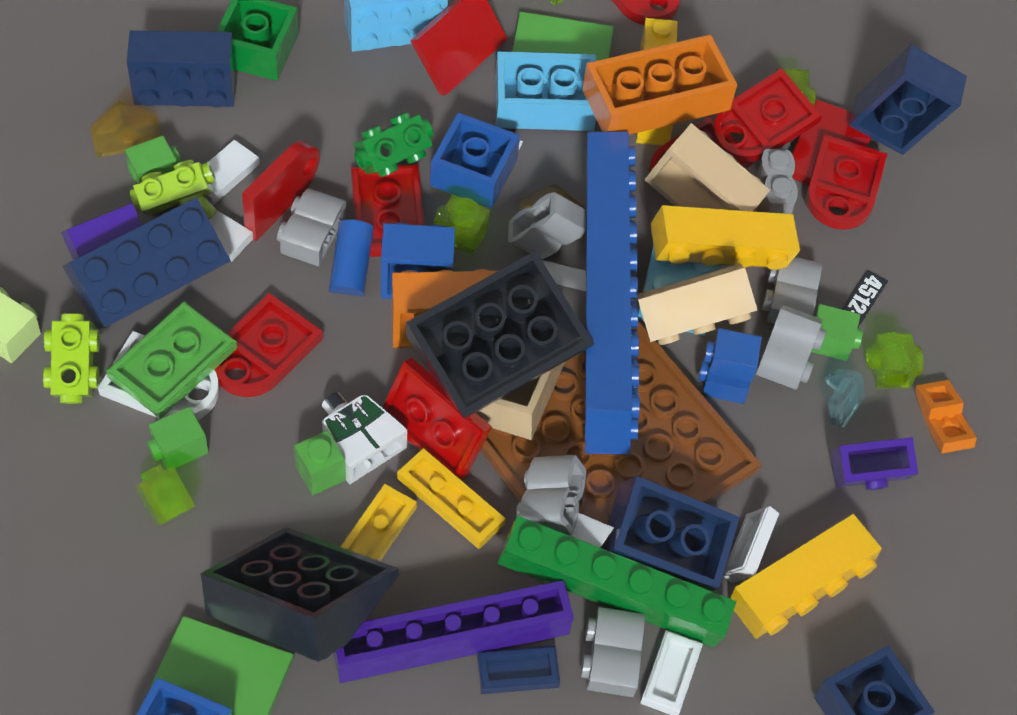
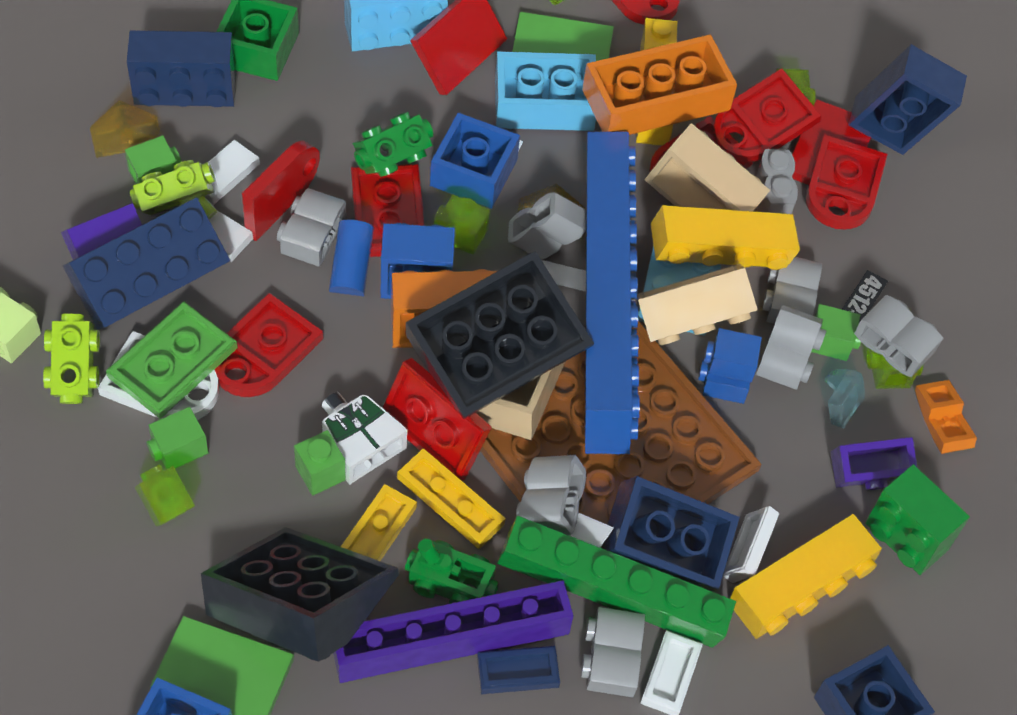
(445, 572): none -> green brick
(898, 335): none -> light grey brick
(916, 520): none -> green brick

